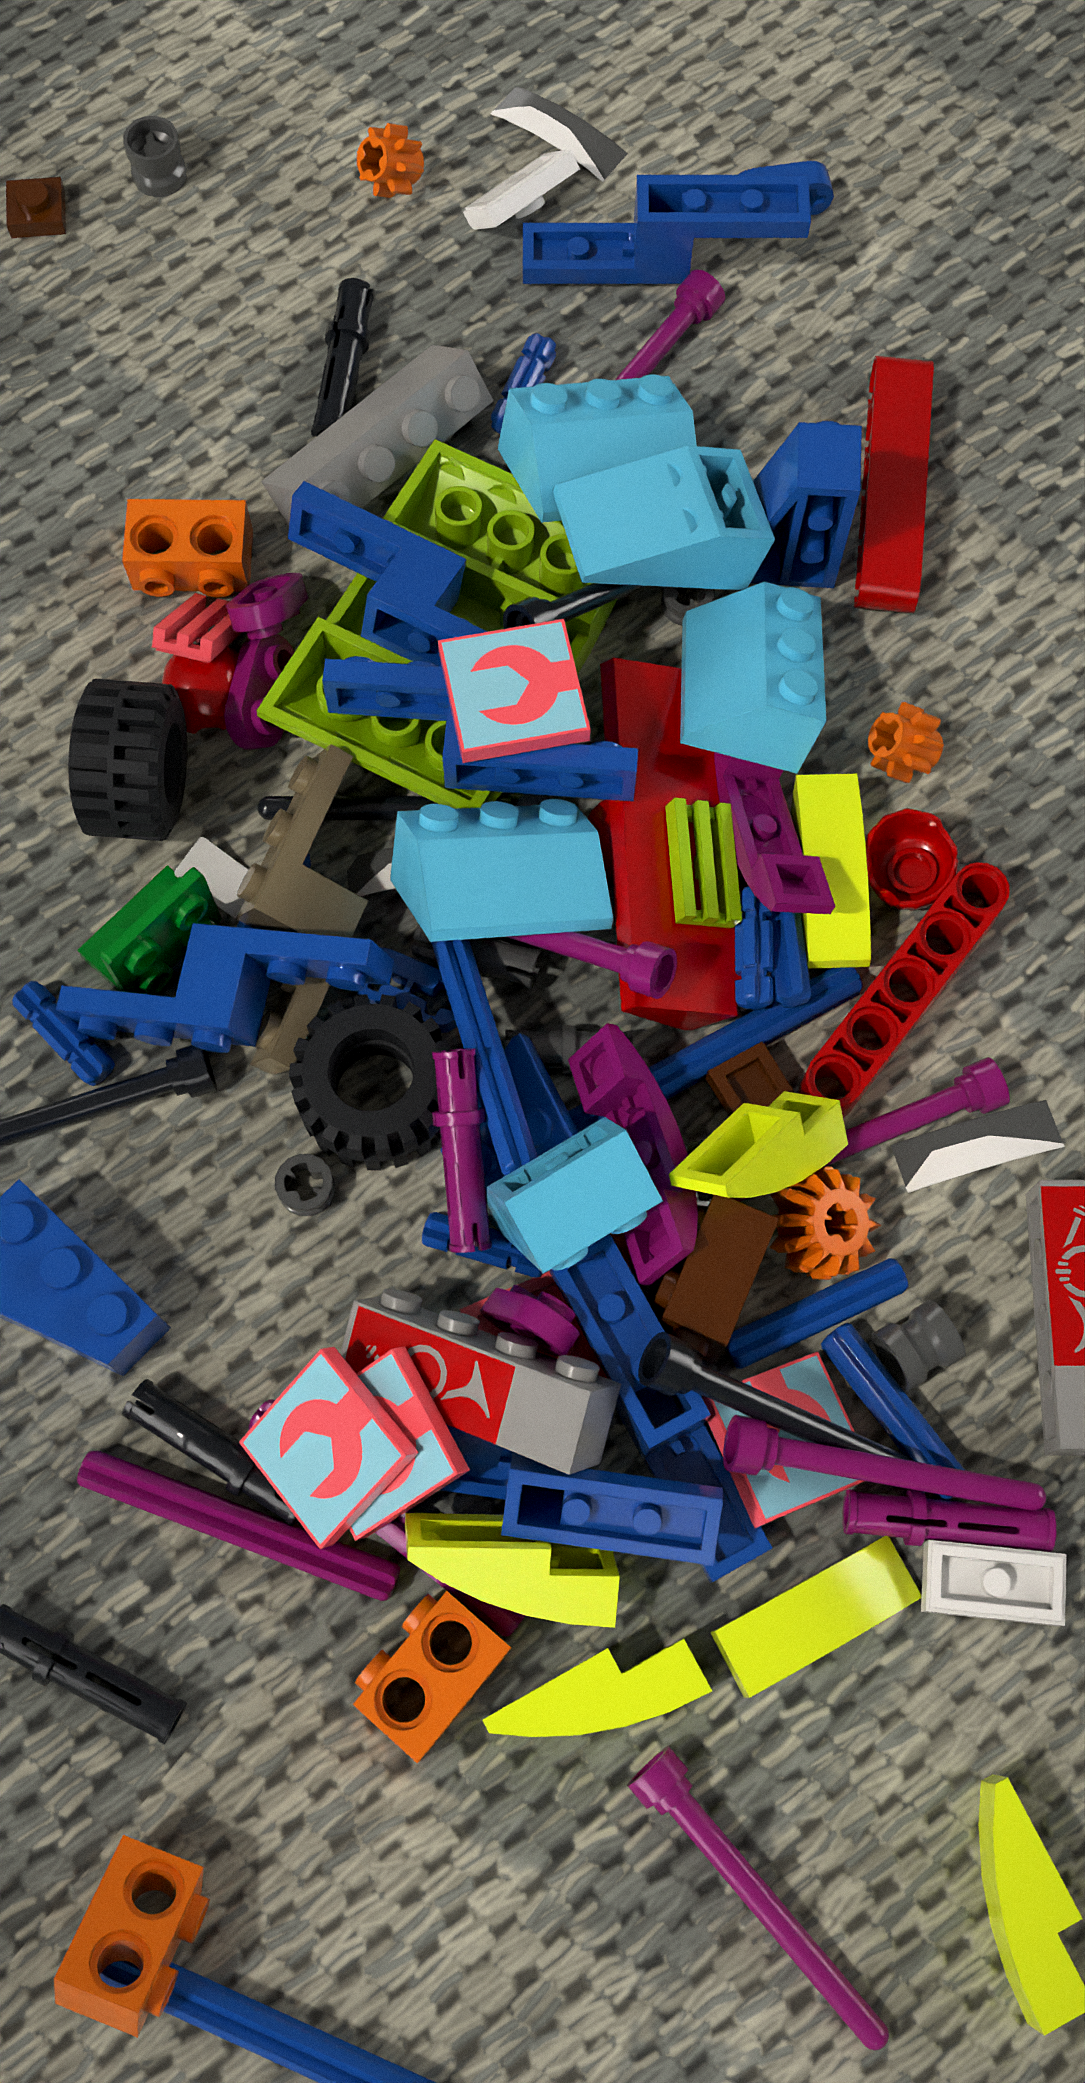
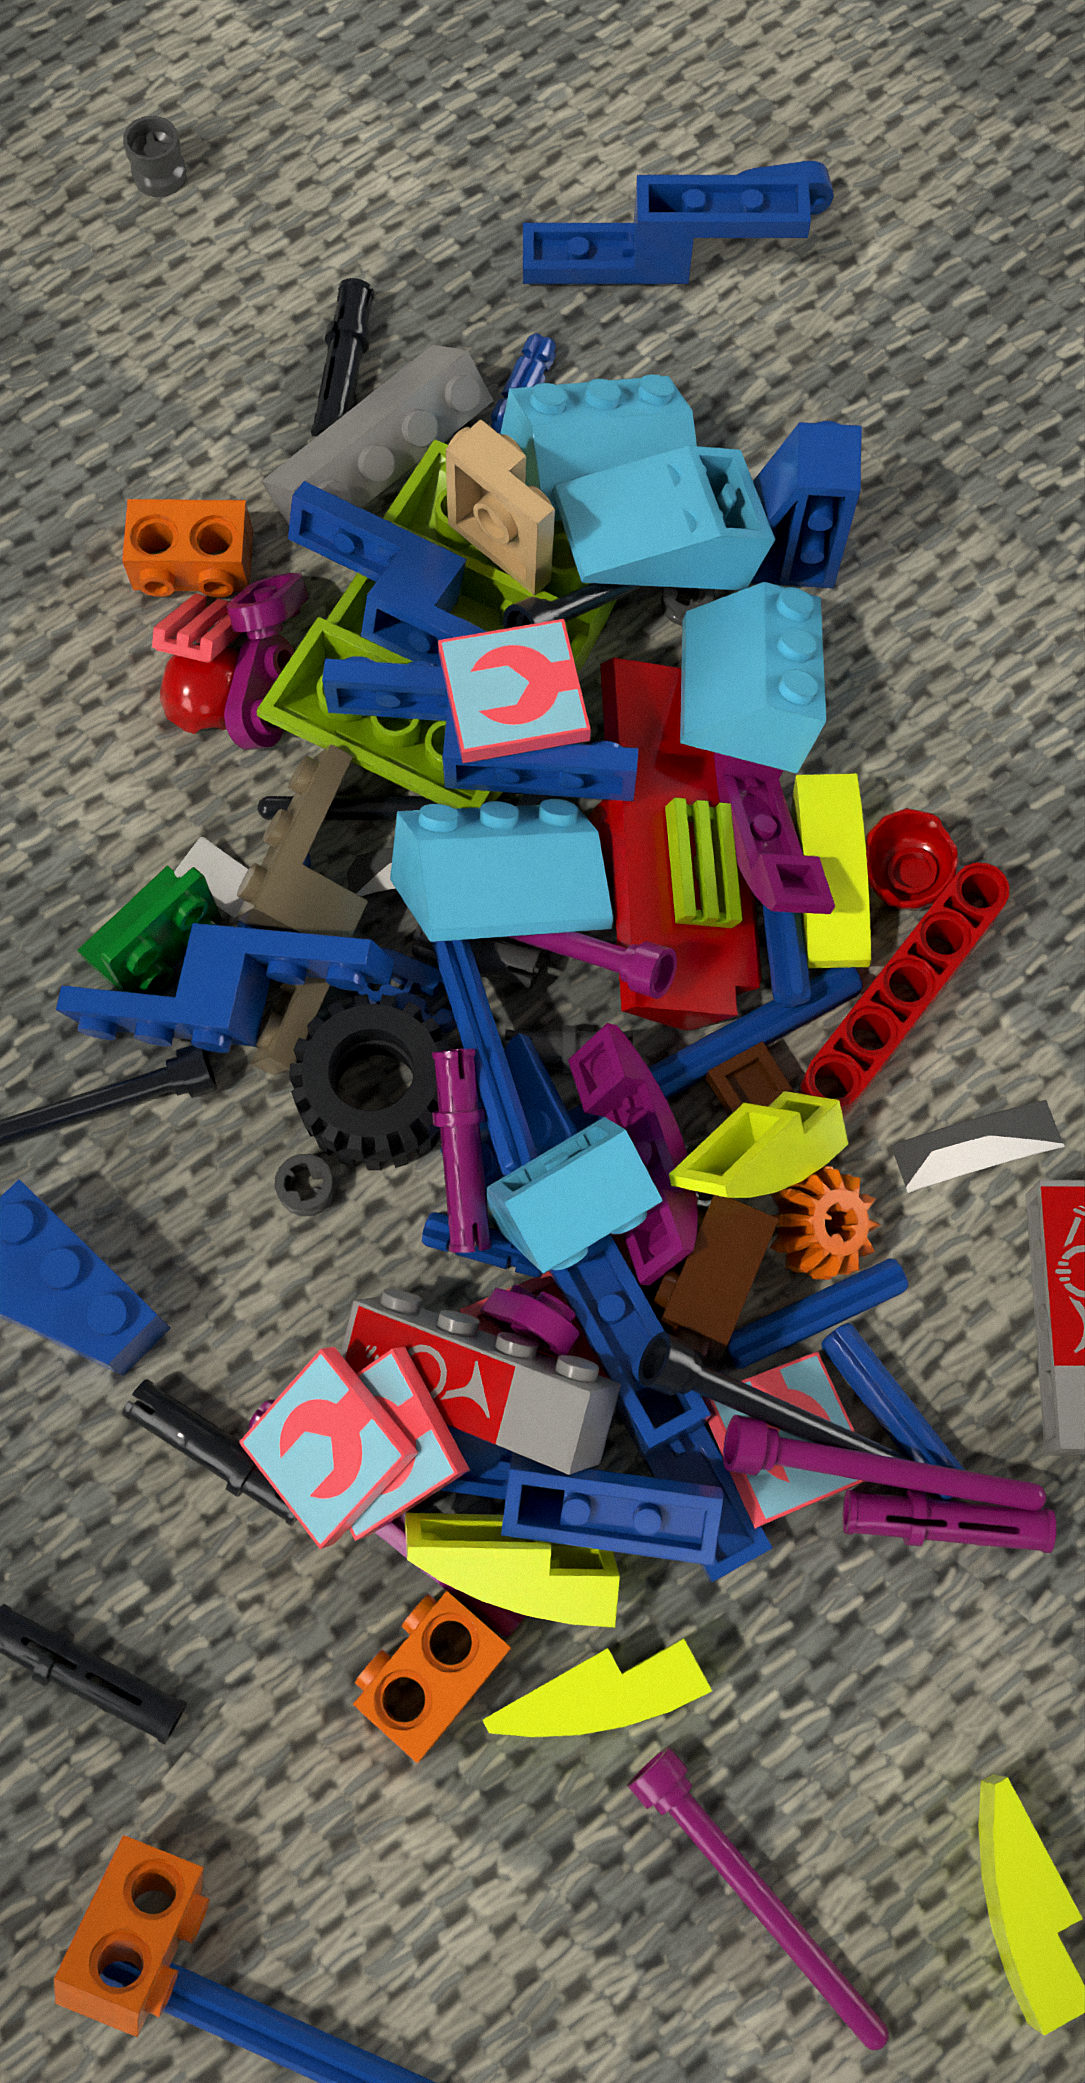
(35, 207): reddish brown plate -> none
(61, 1033): blue axle -> none
(128, 759): black tyre -> none
(237, 1525): magenta axle -> none
(390, 160): orange gear -> none
(496, 507): none -> tan plate
(522, 191): white plate -> none
(561, 130): sticker -> none
(696, 301): magenta piece -> none
(753, 954): blue axle -> none
(815, 1616): neon yellow slope -> none
(894, 485): red beam -> none
(905, 742): orange gear -> none
(919, 1345): dark grey wheel -> none
(978, 1088): magenta piece -> none
(994, 1583): white plate -> none

